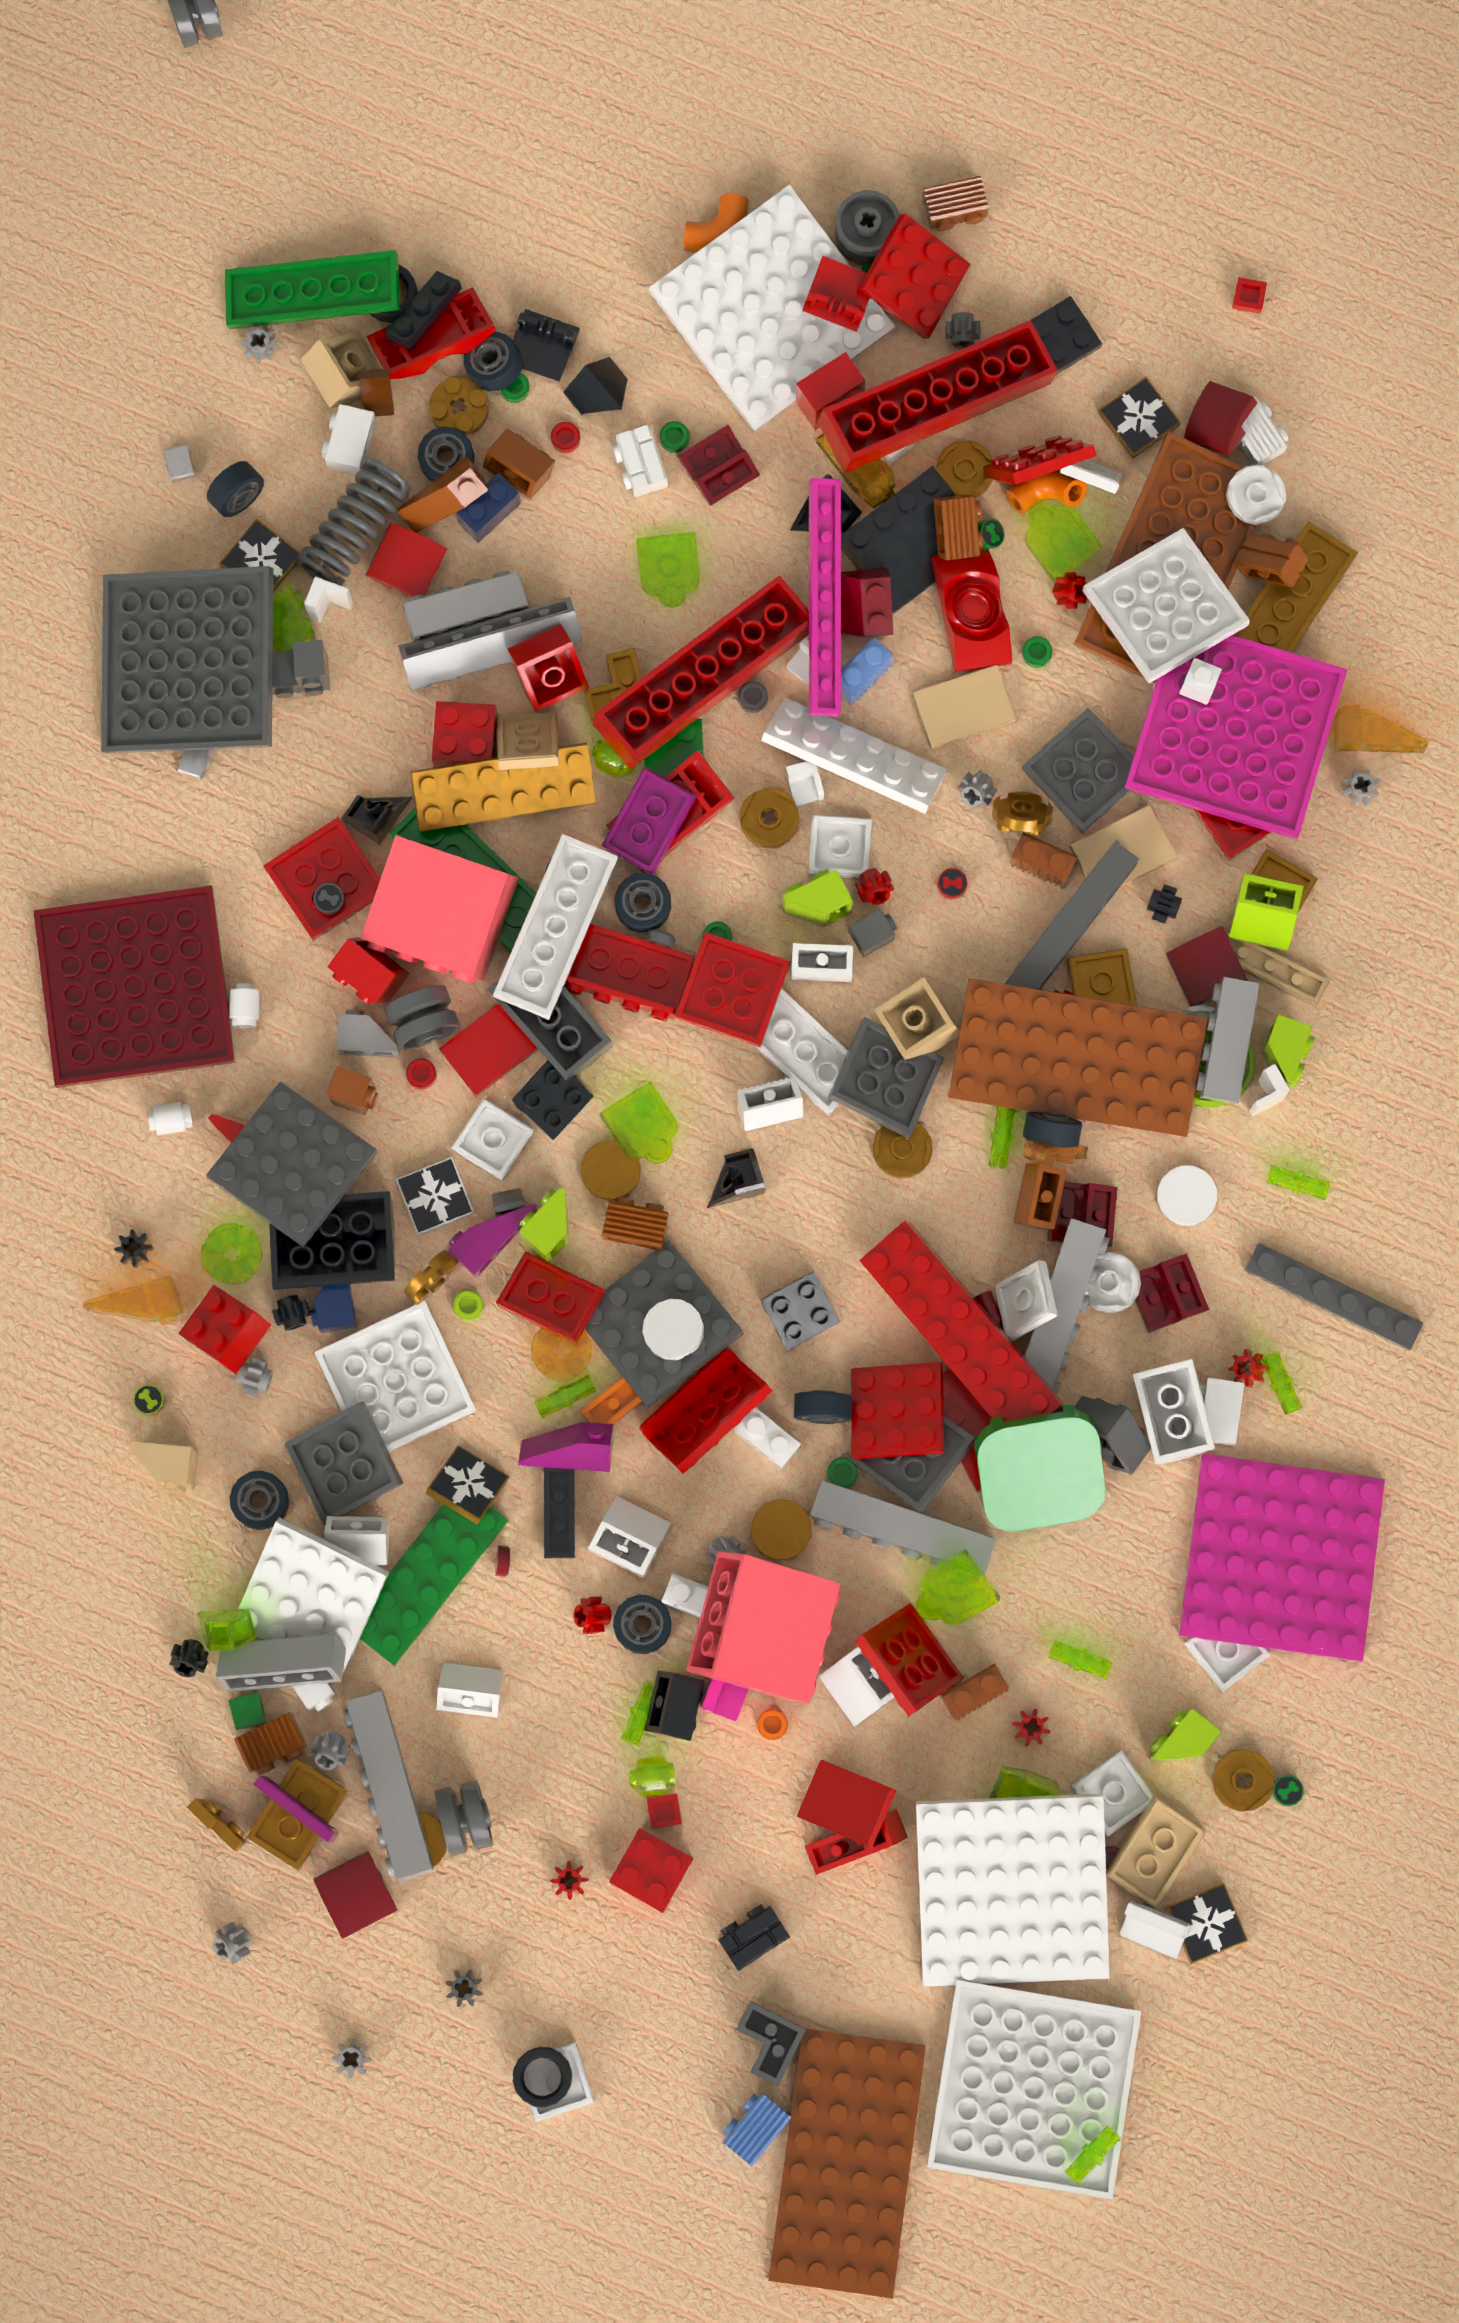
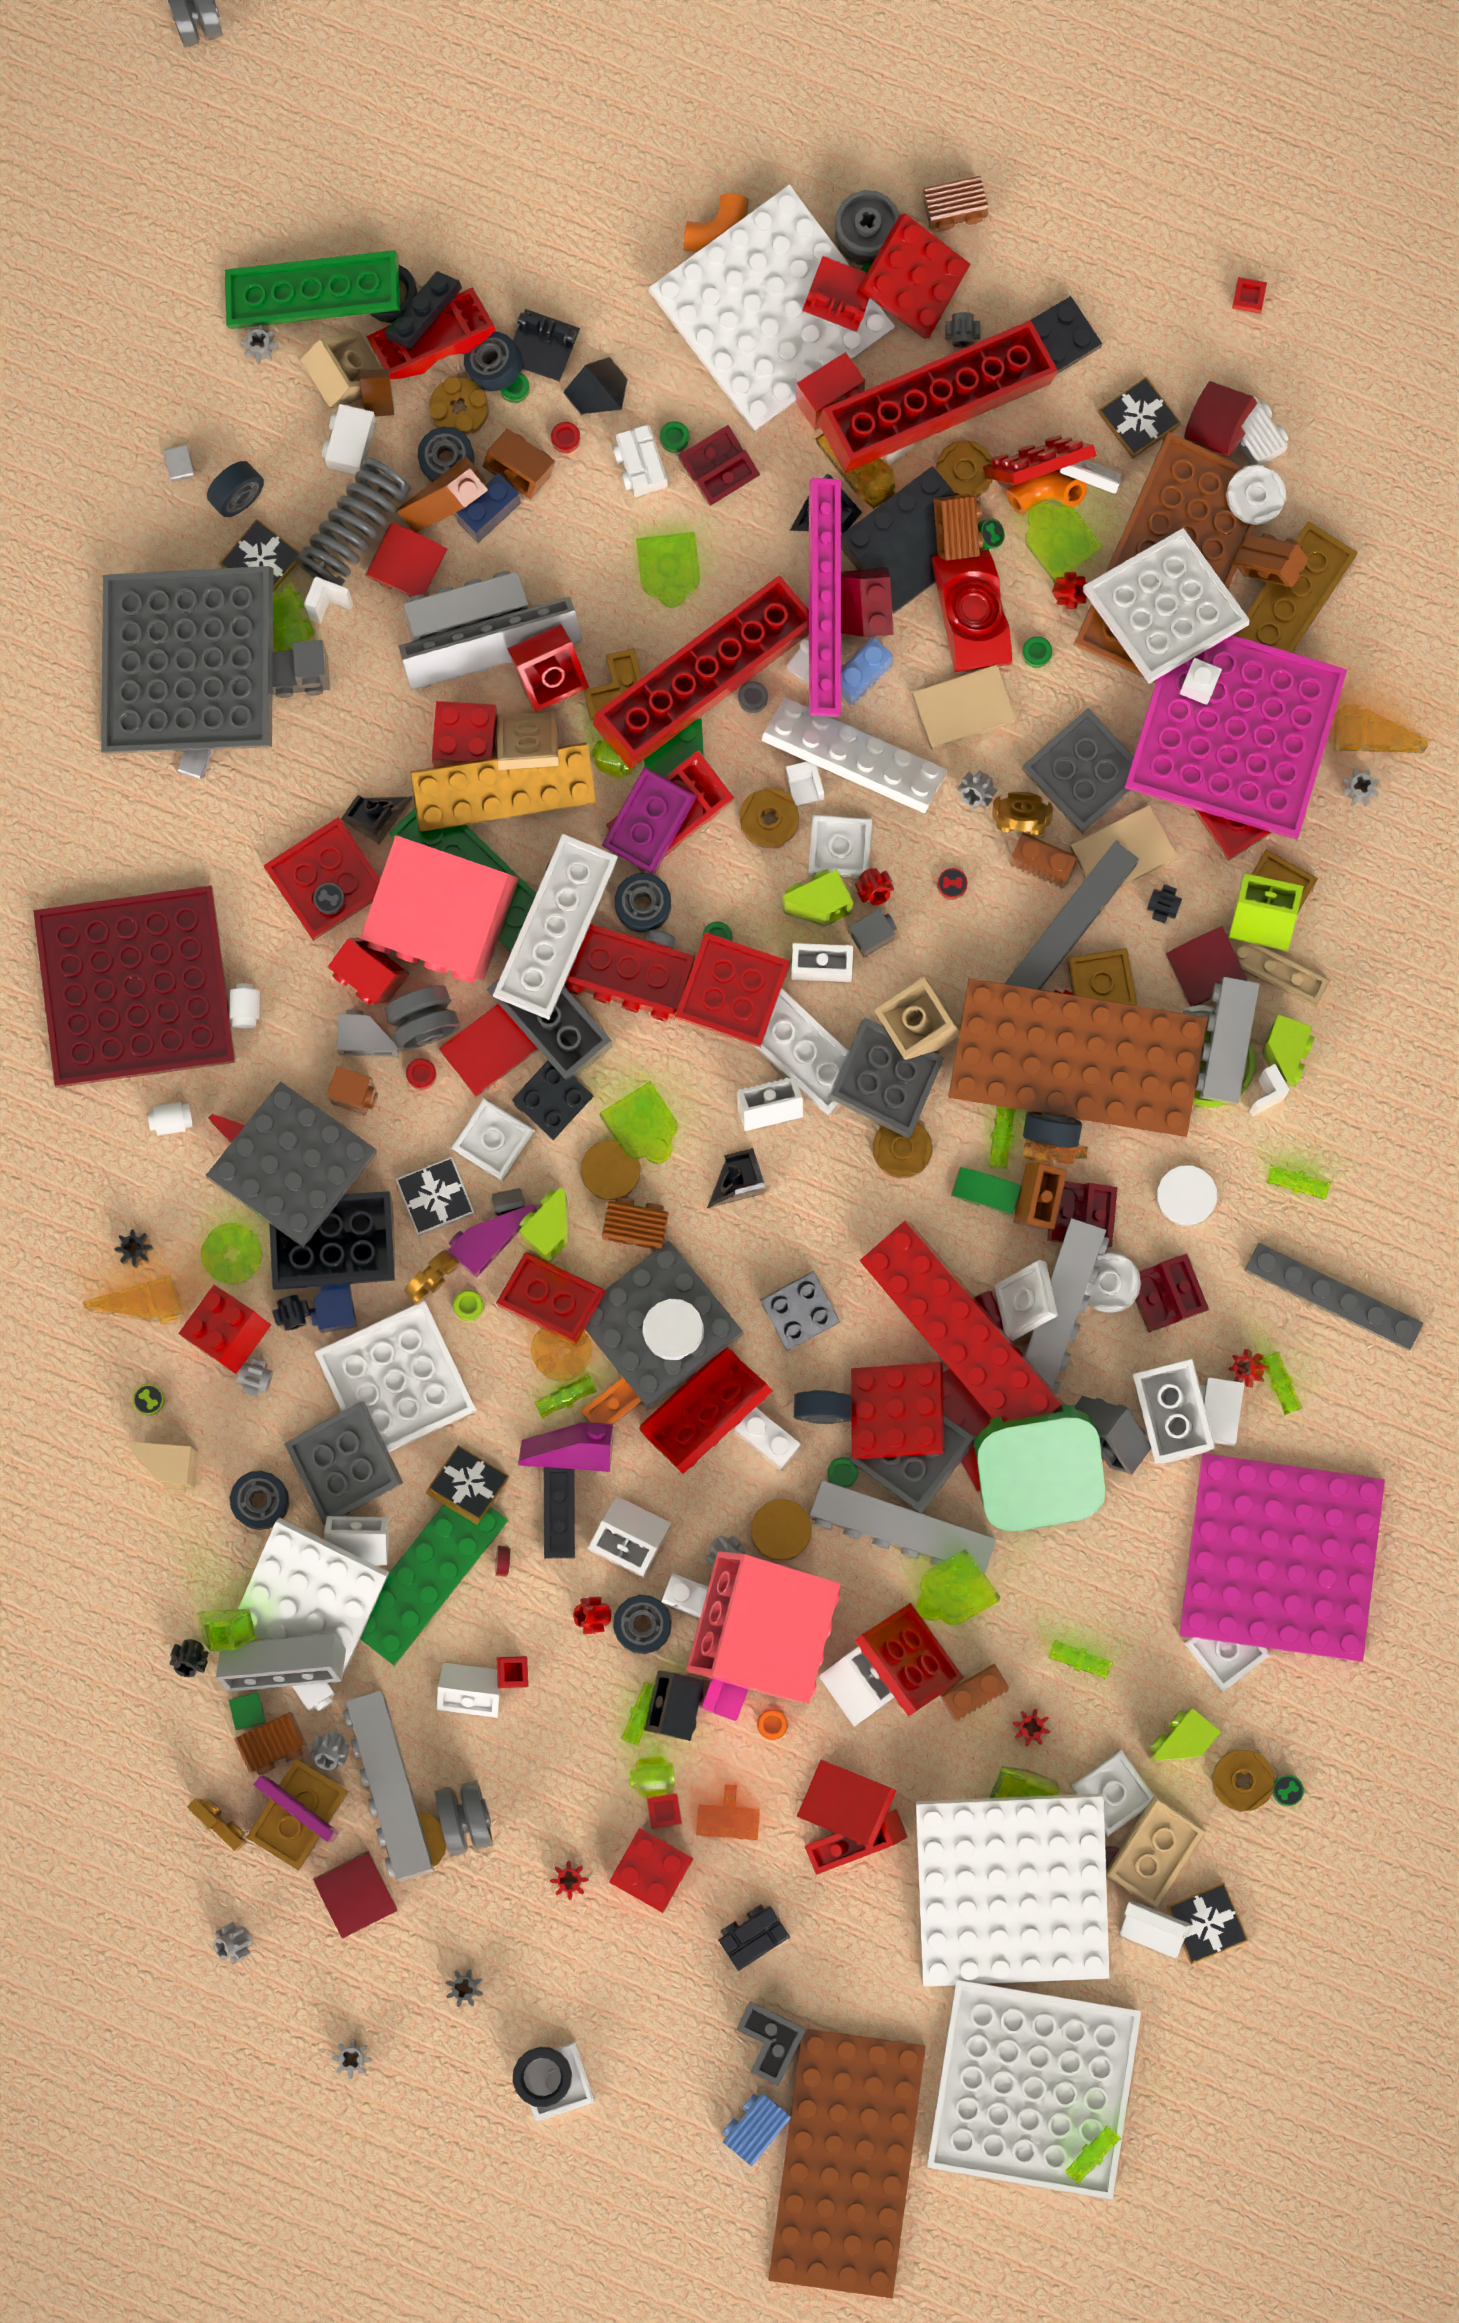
(512, 1672): none -> red slope
(728, 1820): none -> clear orange plate
(986, 1190): none -> green slope

